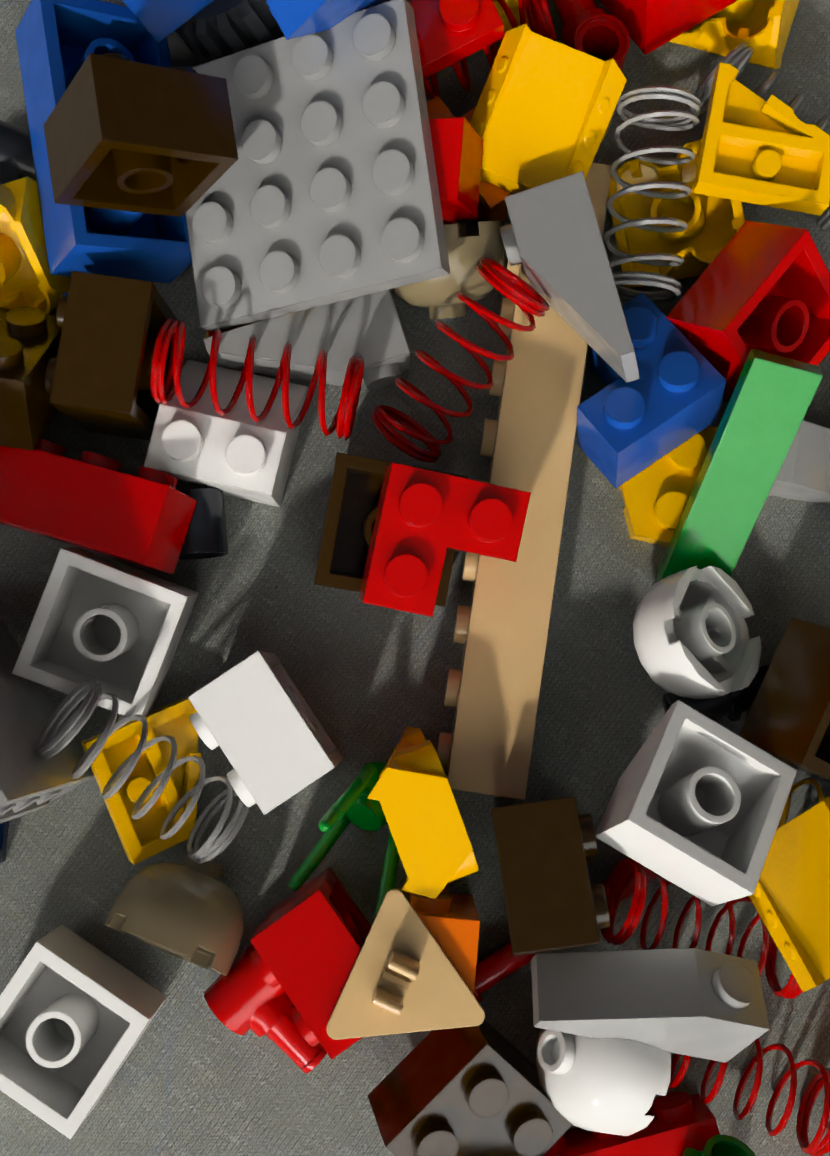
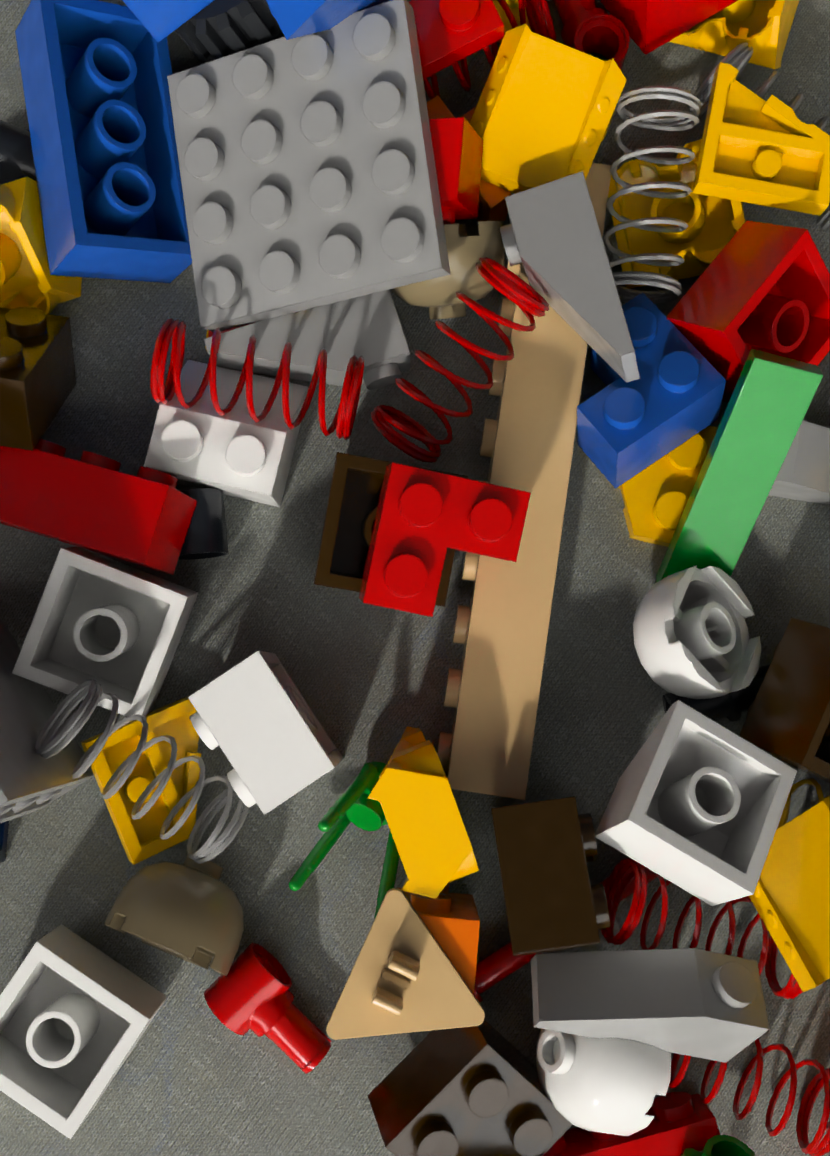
(108, 354): dark brown brick -> none
(139, 136): dark brown brick -> none
(310, 950): red brick -> none

